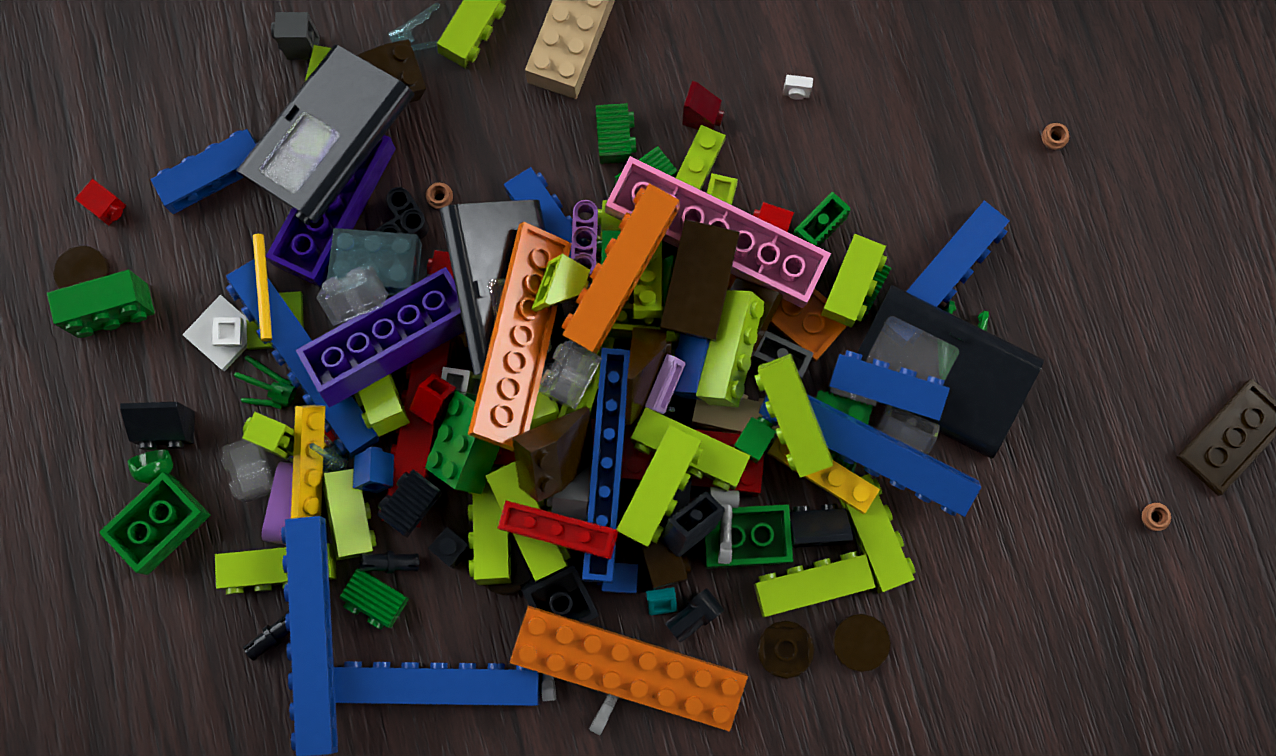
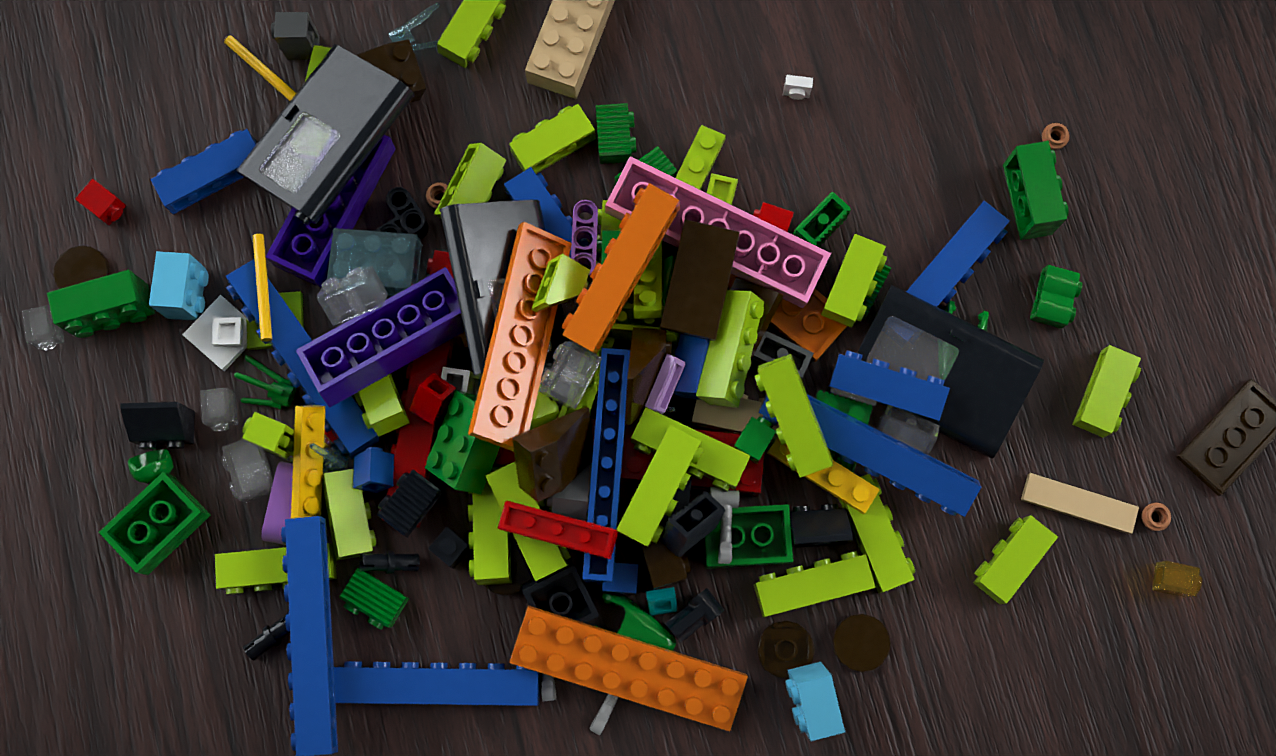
(40, 328): none -> clear brick
(178, 286): none -> medium azure brick
(219, 408): none -> clear brick
(259, 67): none -> yellow bar
(473, 177): none -> lime brick
(552, 139): none -> lime brick
(639, 624): none -> green animal
(702, 108): dark red slope -> none
(815, 701): none -> medium azure brick
(1014, 559): none -> lime brick
(1035, 190): none -> green brick
(1056, 297): none -> green brick
(1080, 503): none -> tan tile
(1107, 391): none -> lime brick
(1177, 579): none -> clear yellow brick

